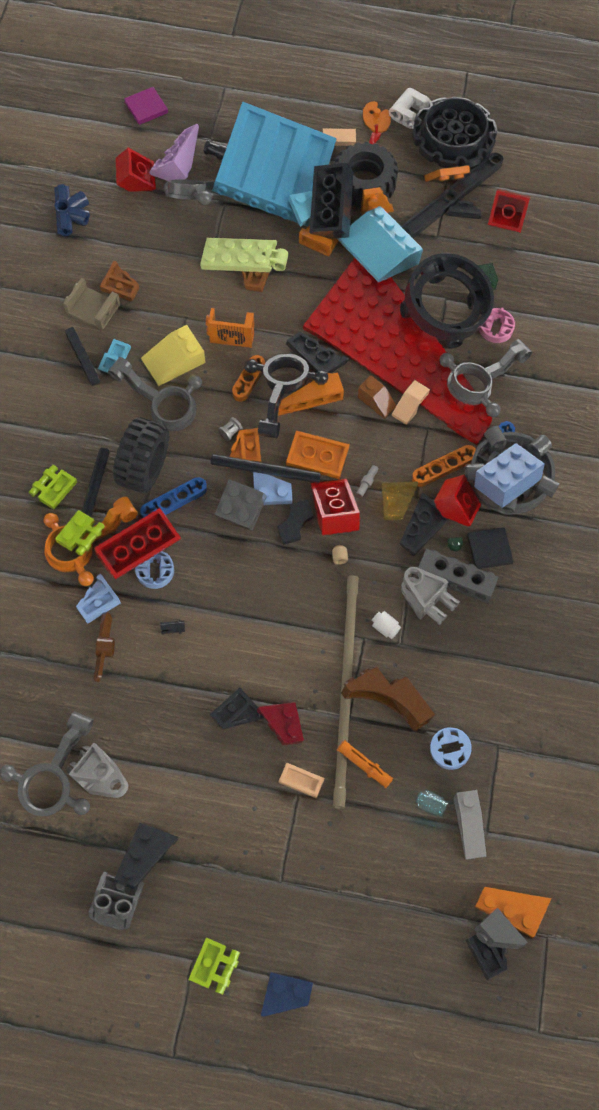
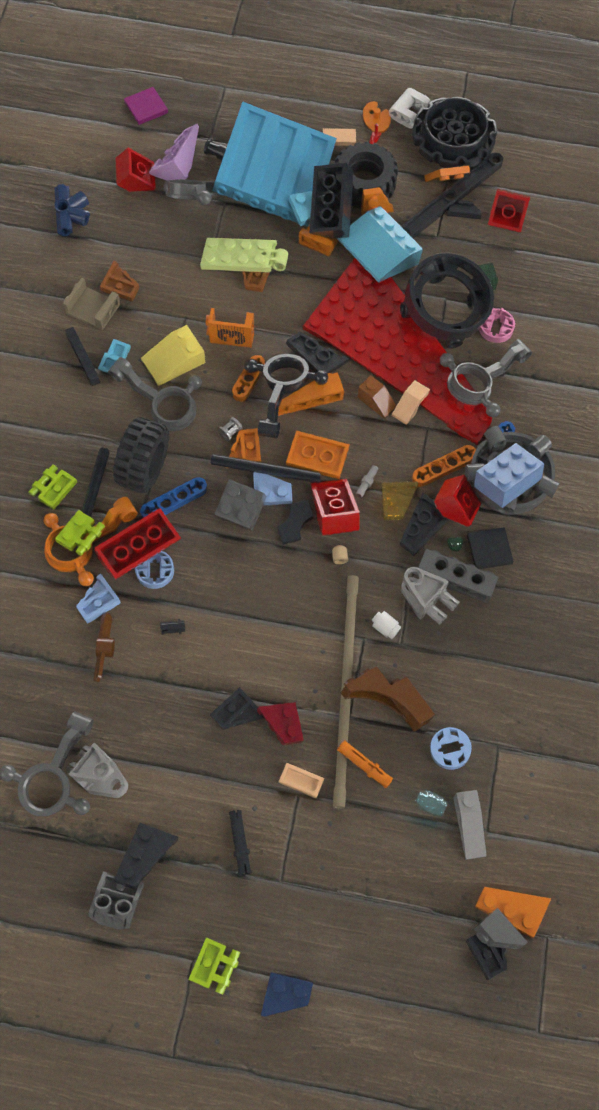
(241, 851): none -> black pin

